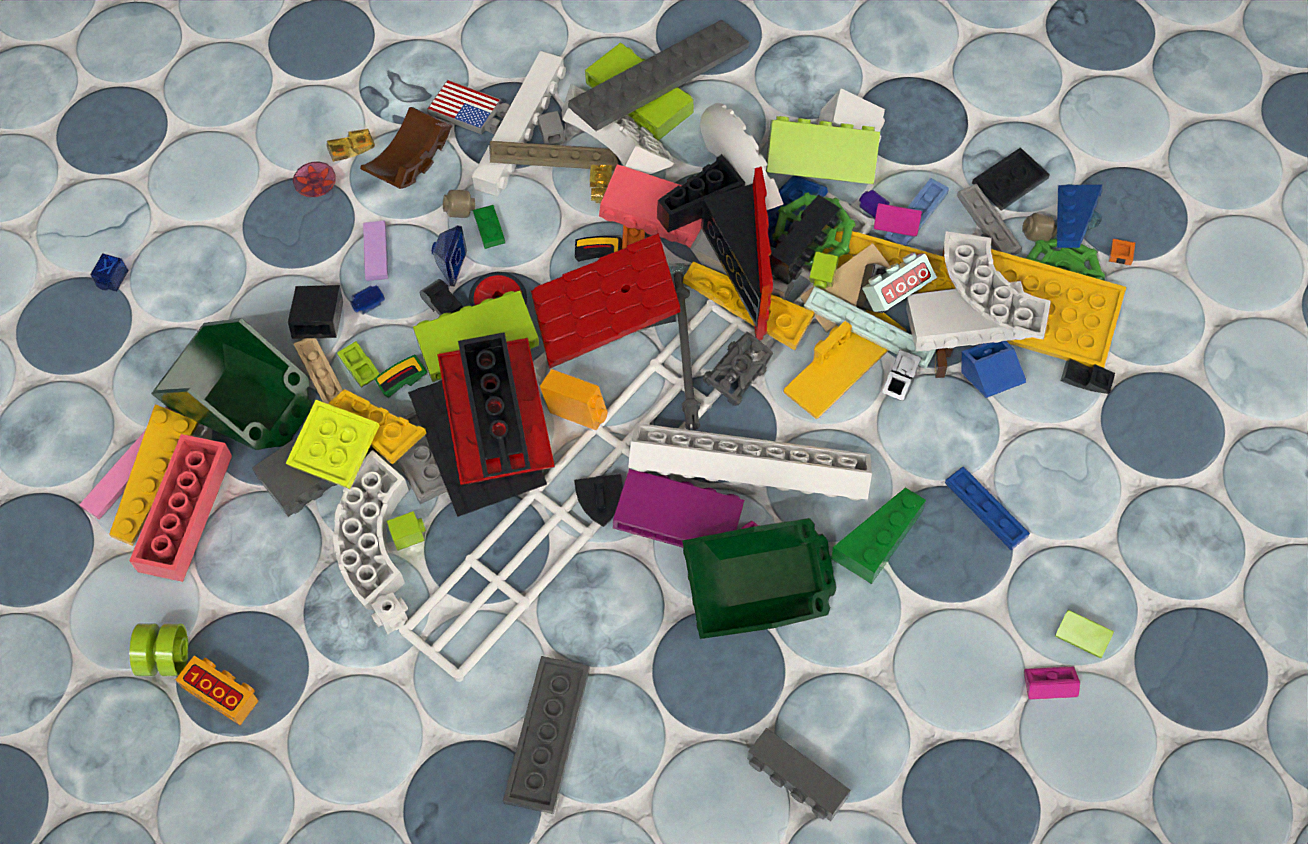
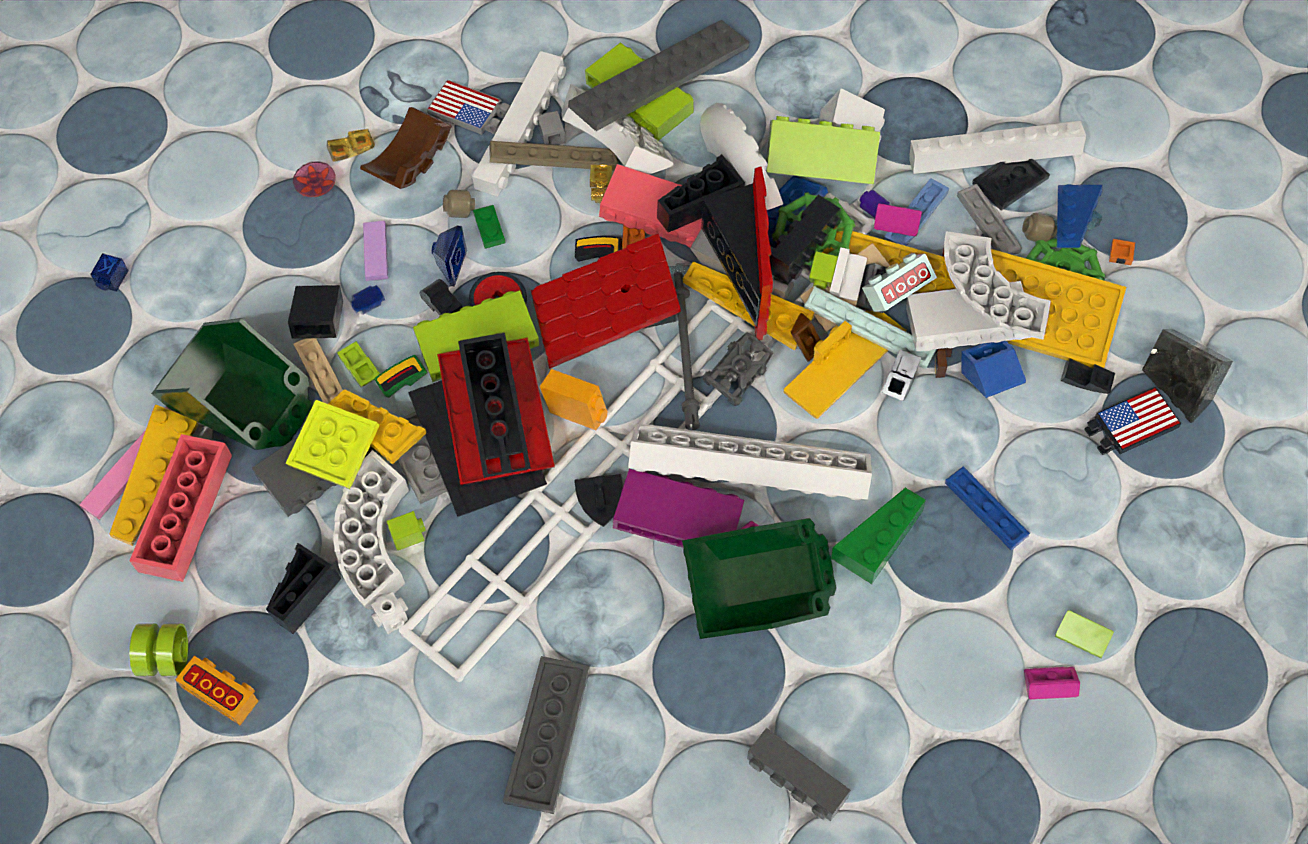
(302, 589): none -> black wedge
(805, 336): none -> reddish brown slope
(848, 275): none -> white panel
(997, 147): none -> white brick
(1133, 422): none -> tile
(1186, 371): none -> clear smoke wedge

